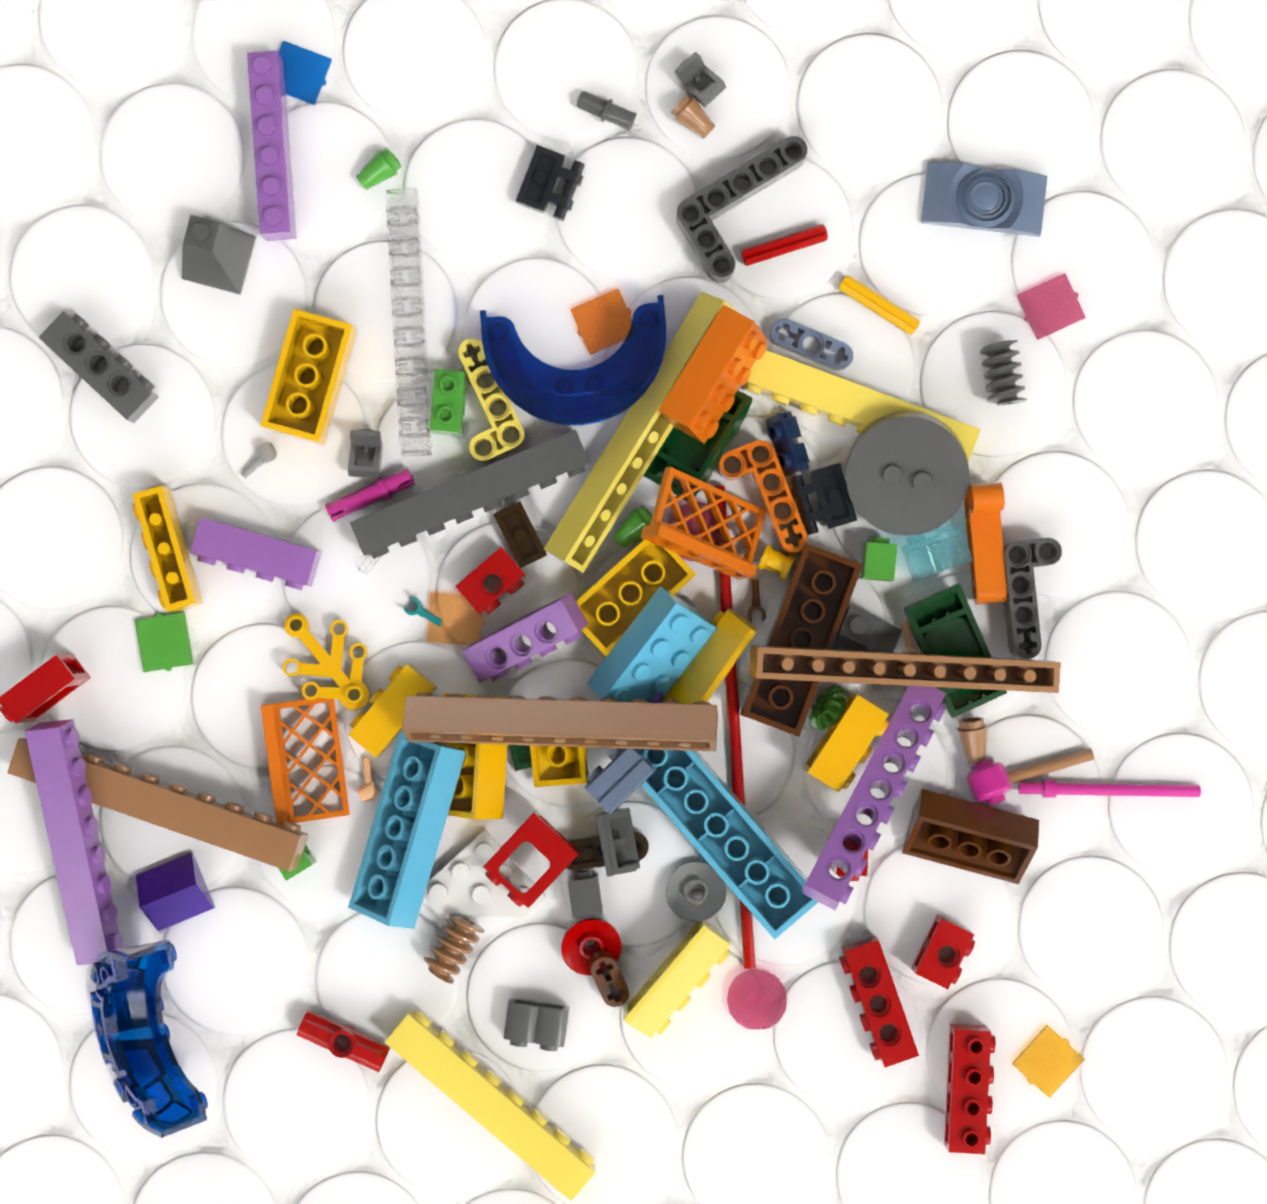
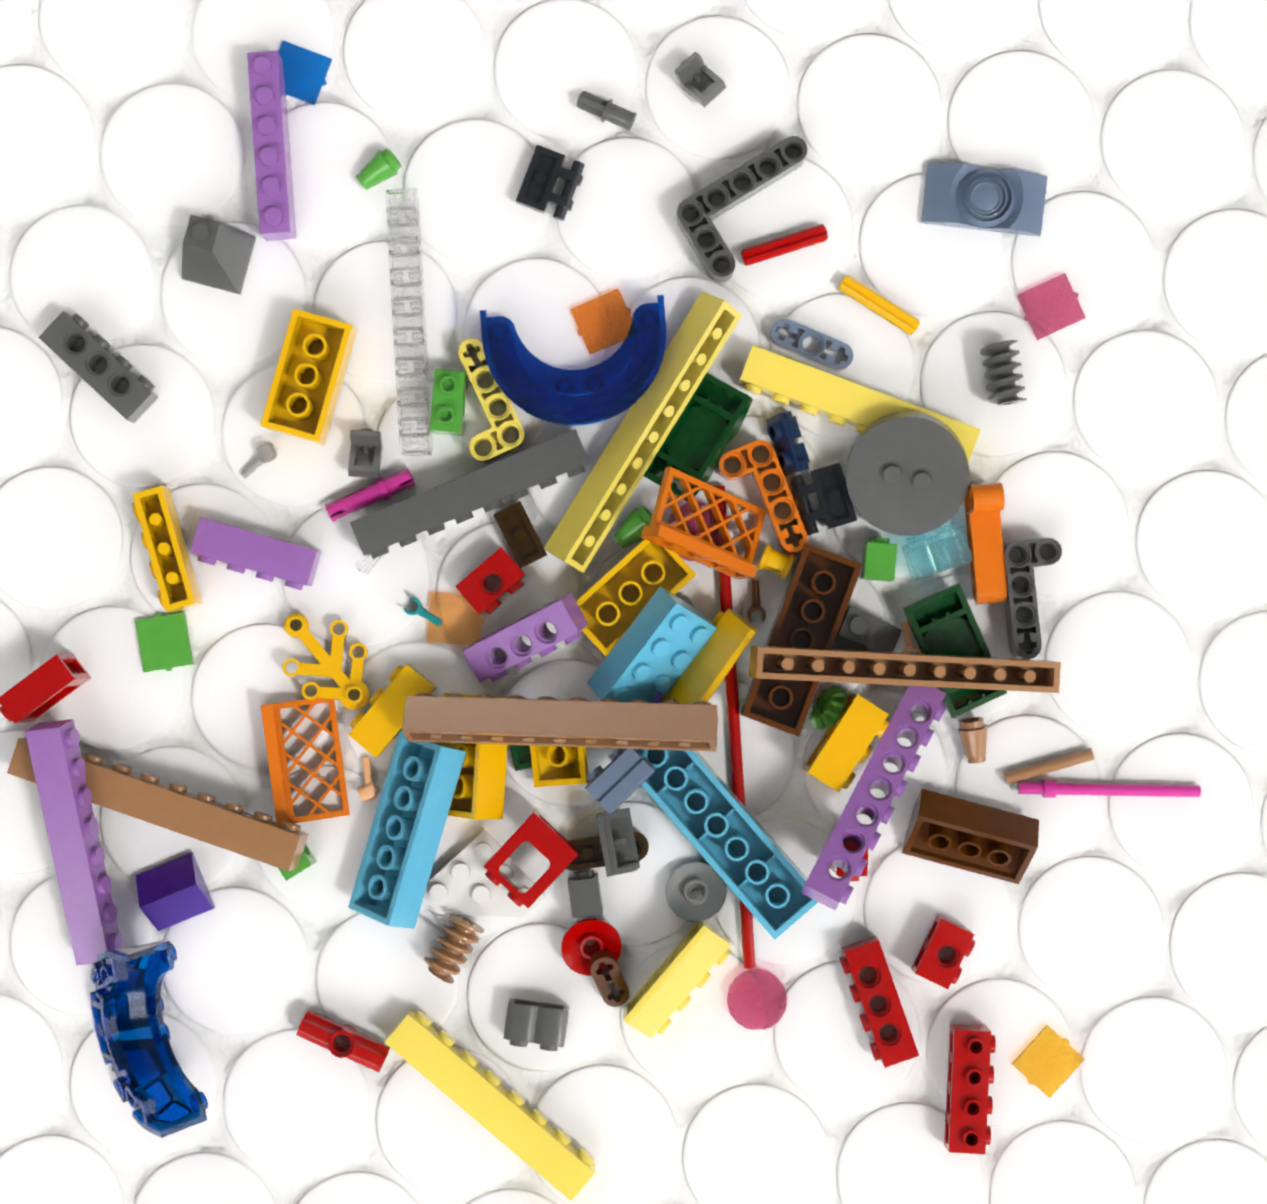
(691, 115): medium nougat cone -> none
(714, 374): orange brick -> none
(989, 782): dark pink head -> none

